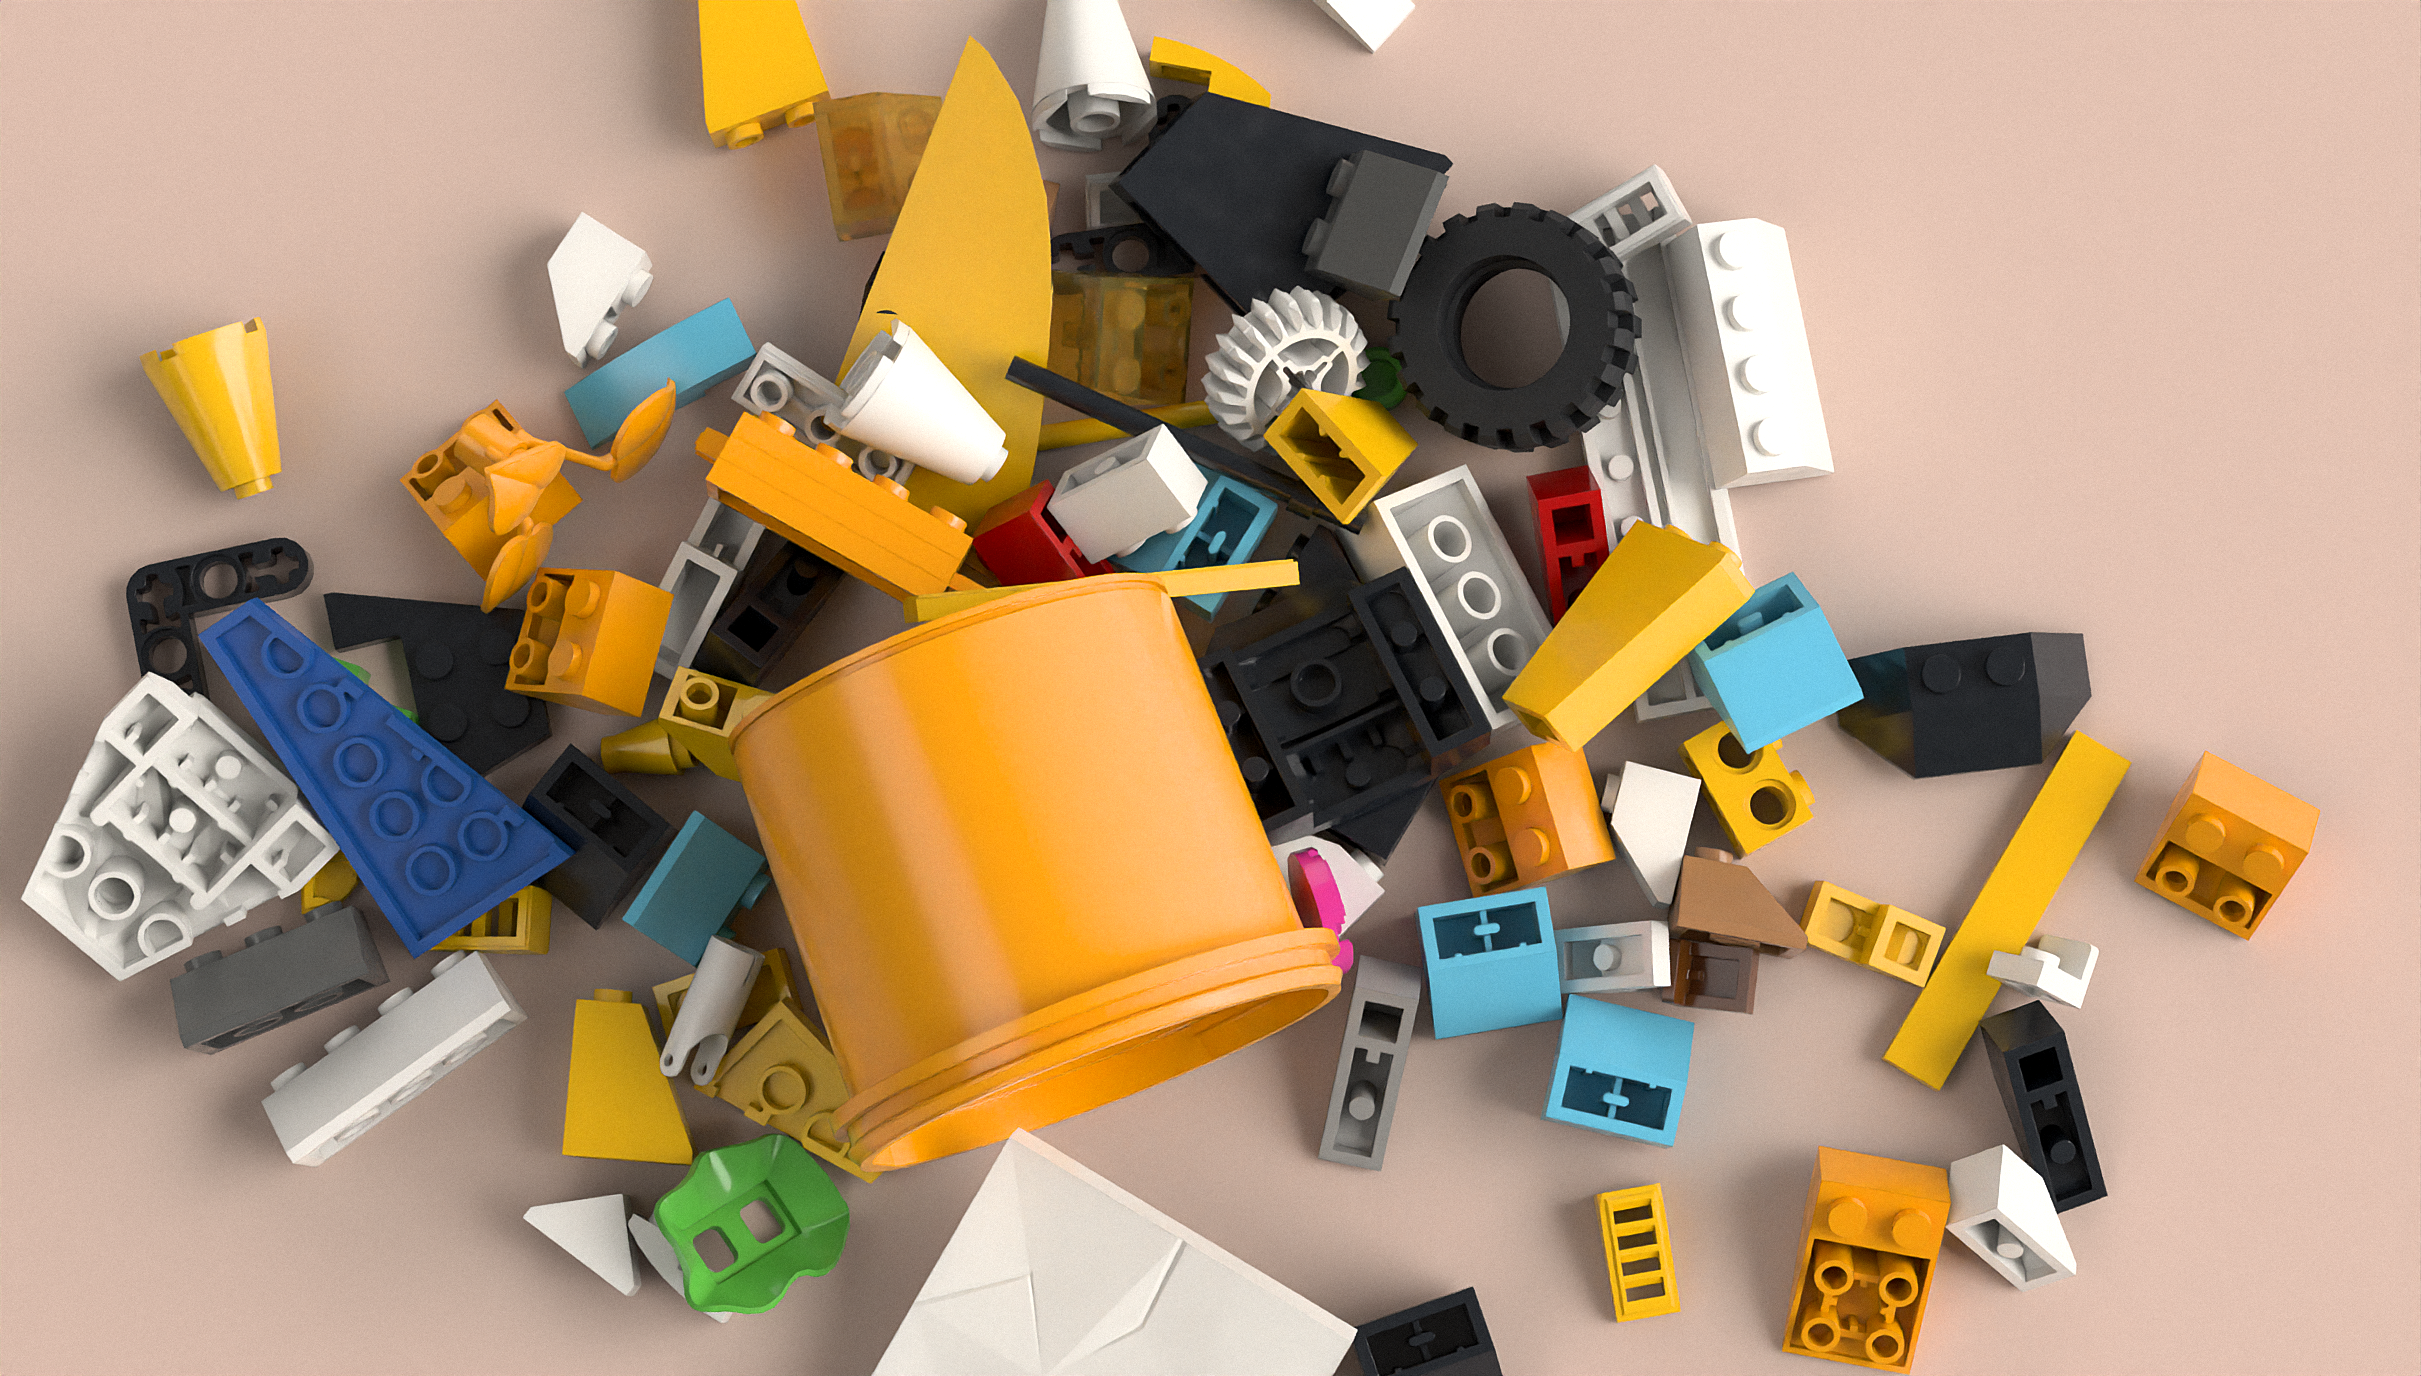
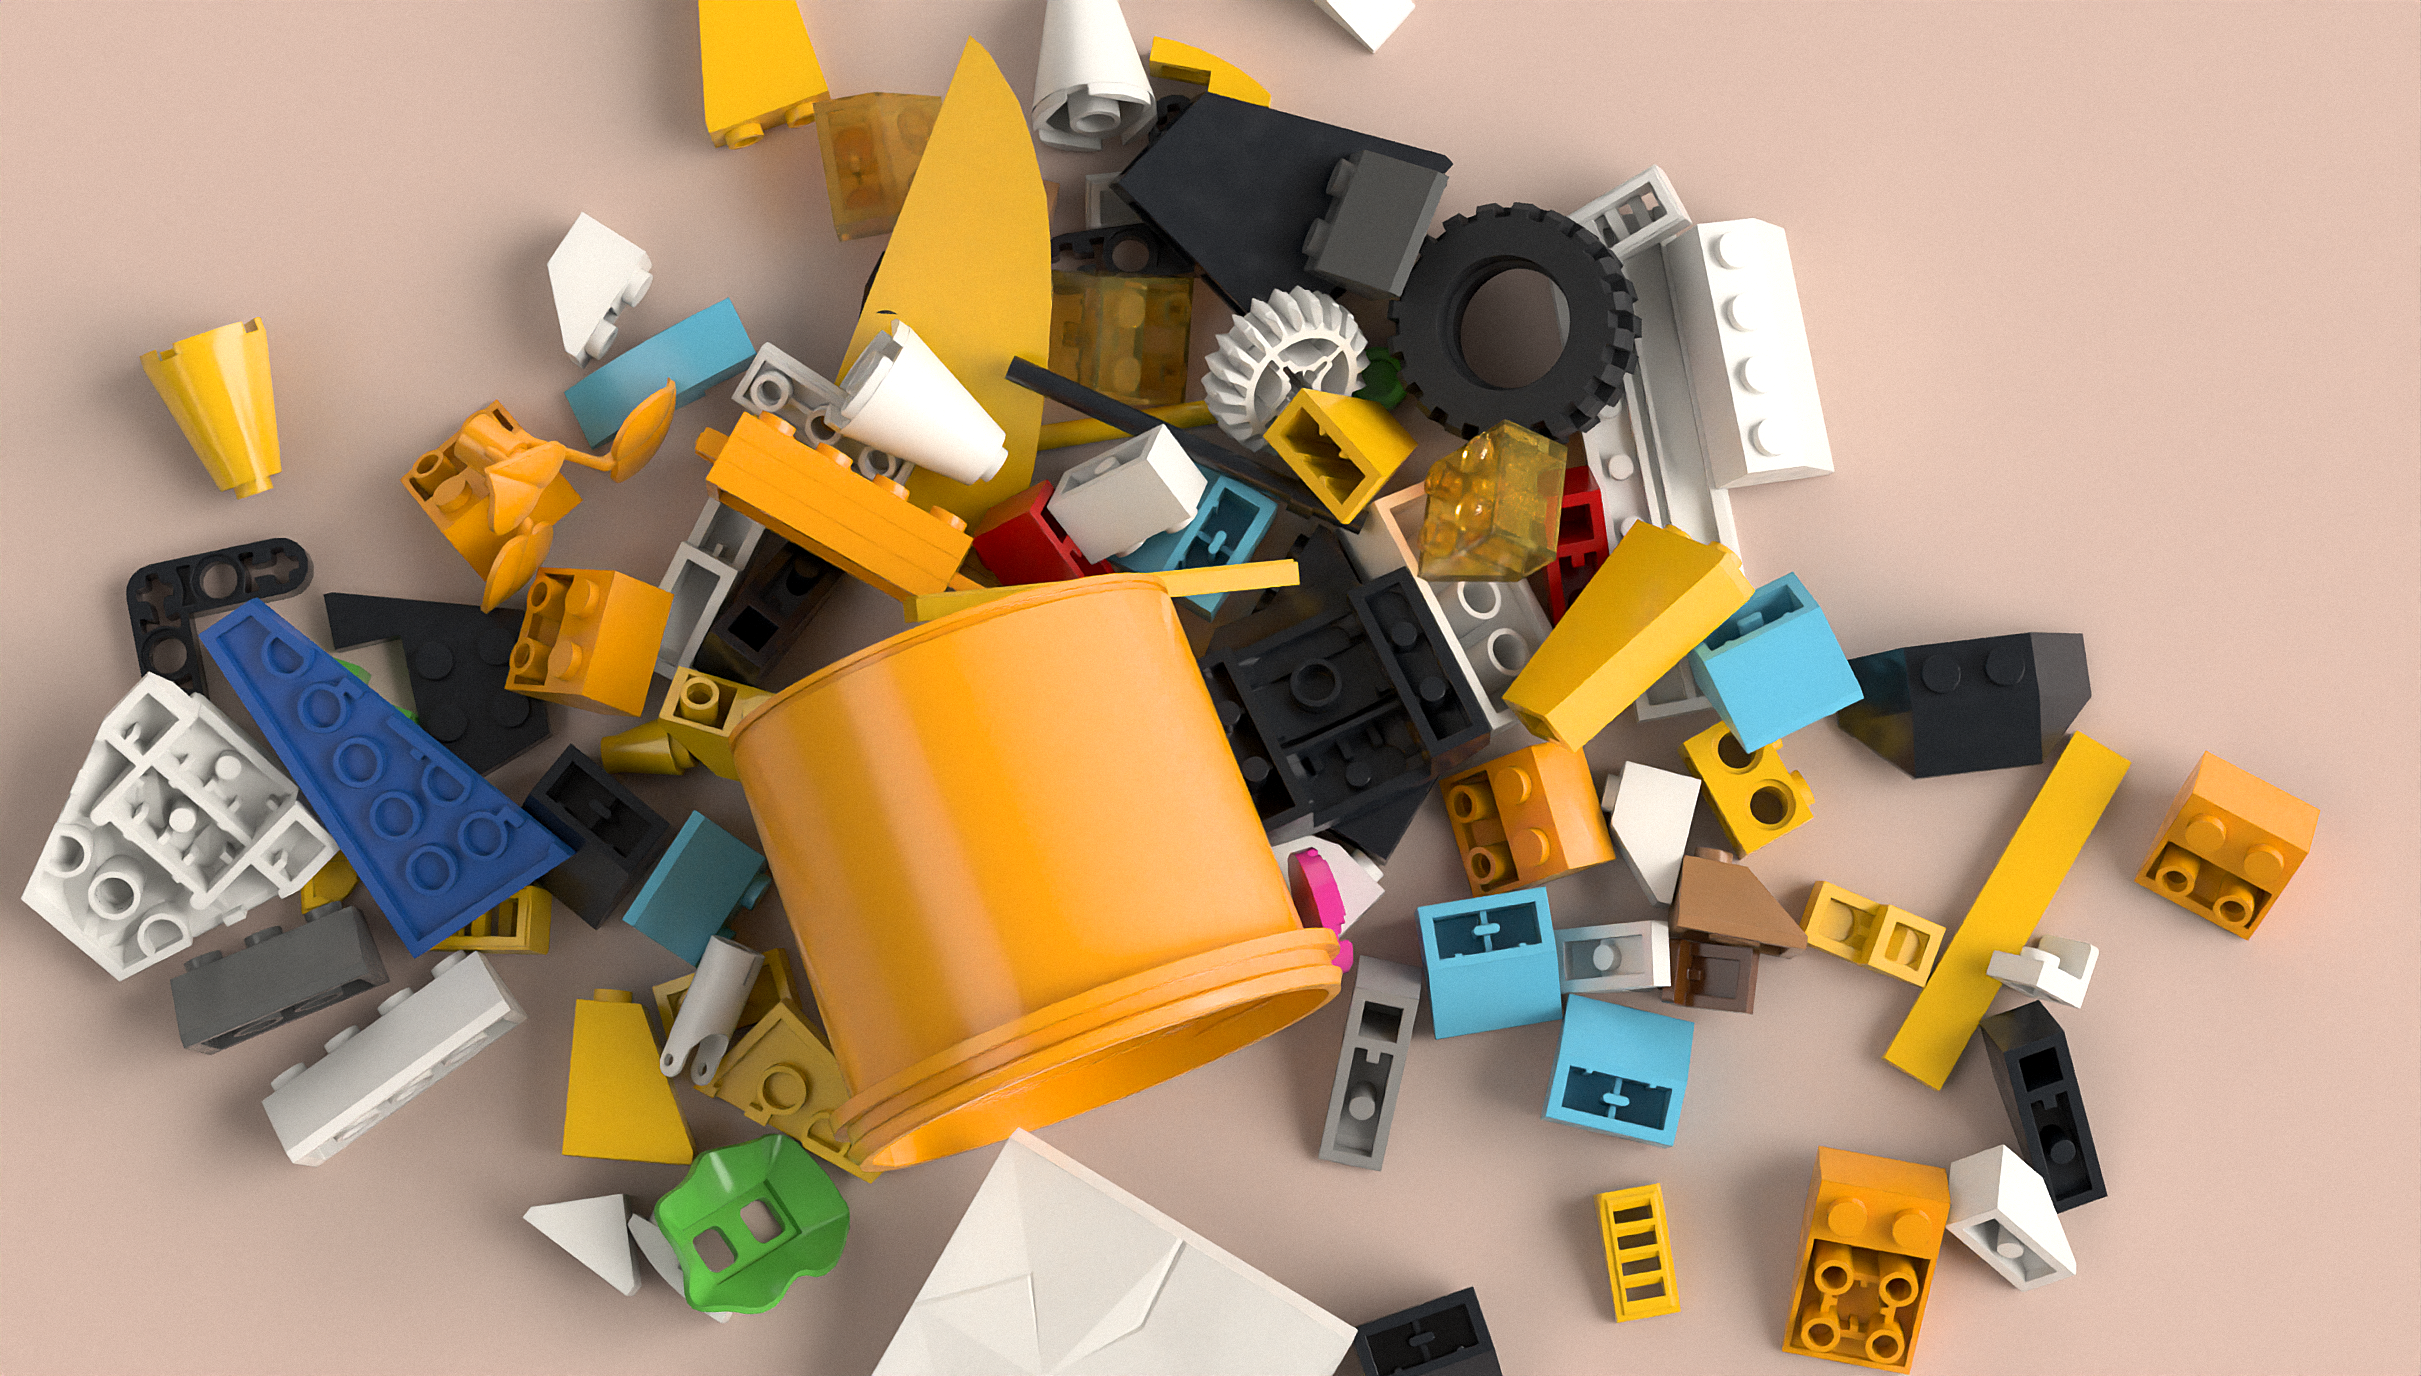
(1493, 508): none -> clear yellow slope

